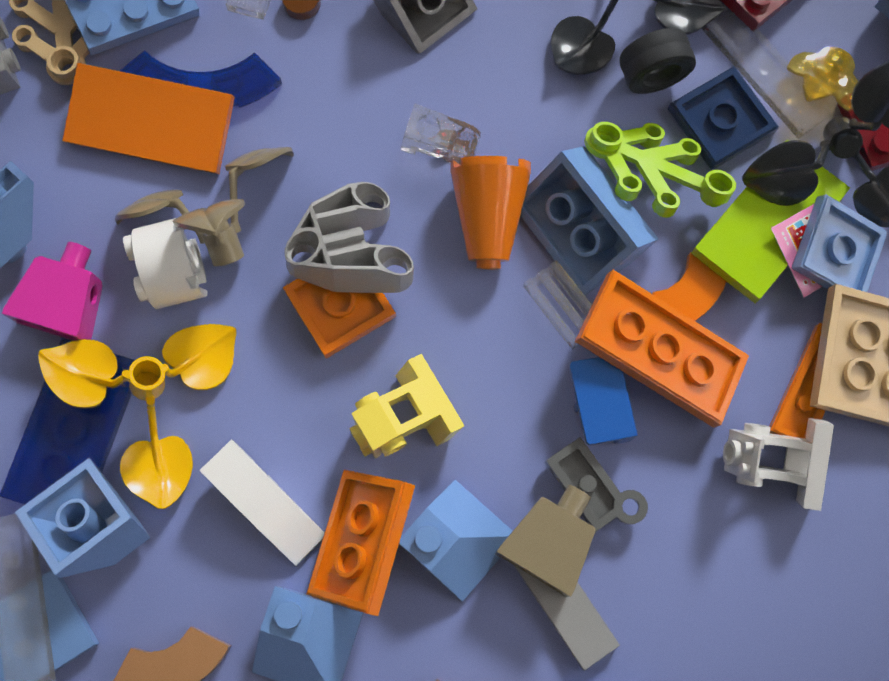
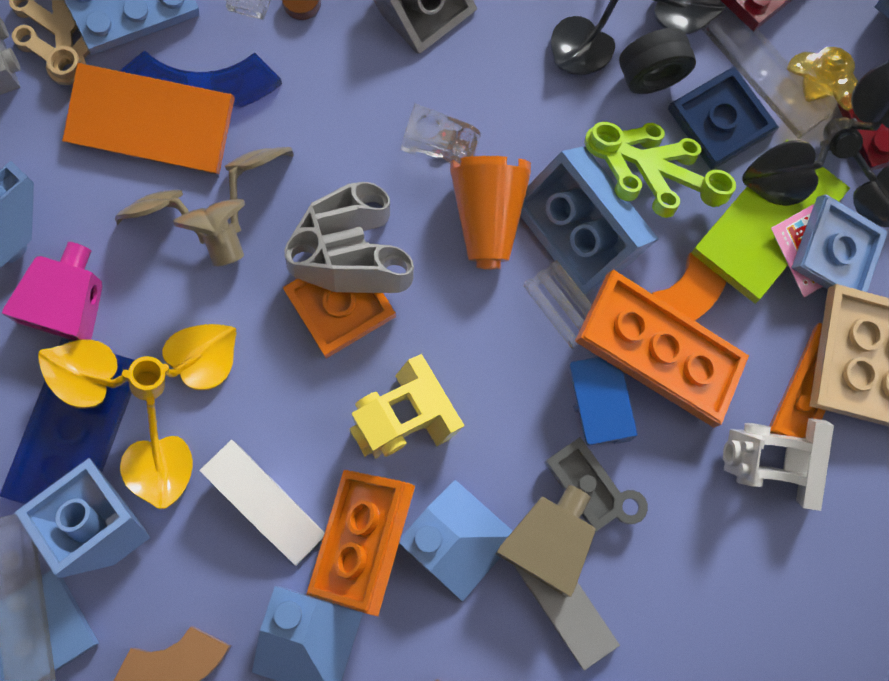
(166, 264): white brick -> none

